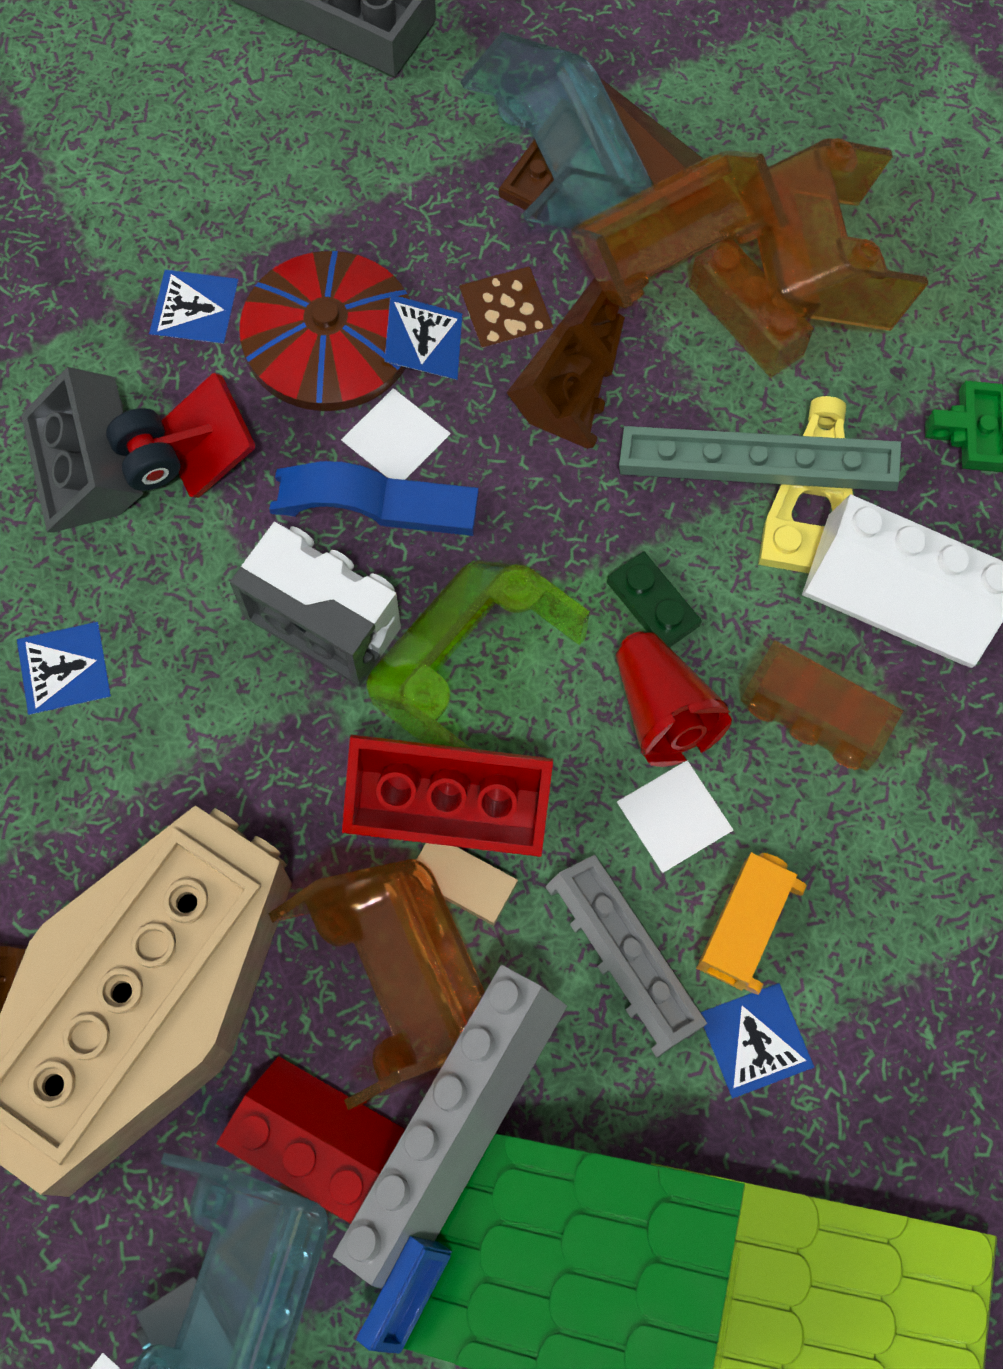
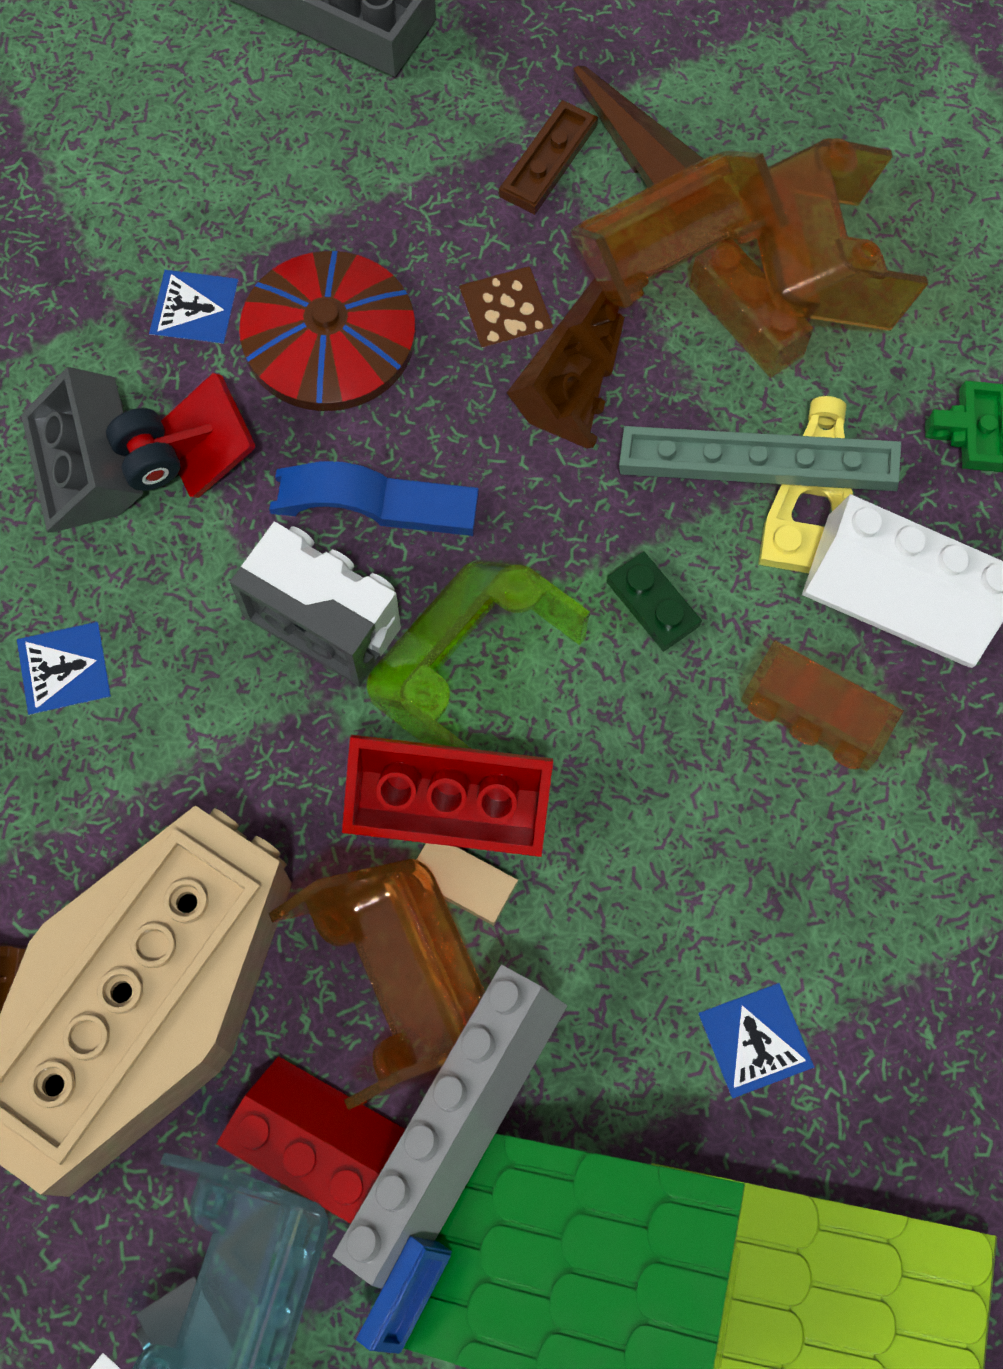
(395, 436): white sticker -> none
(423, 337): blue sticker -> none
(571, 122): clear light blue windscreen -> none
(628, 953): light grey hinge -> none
(668, 701): red cone -> none
(674, 816): white sticker -> none
(749, 921): light orange brick -> none

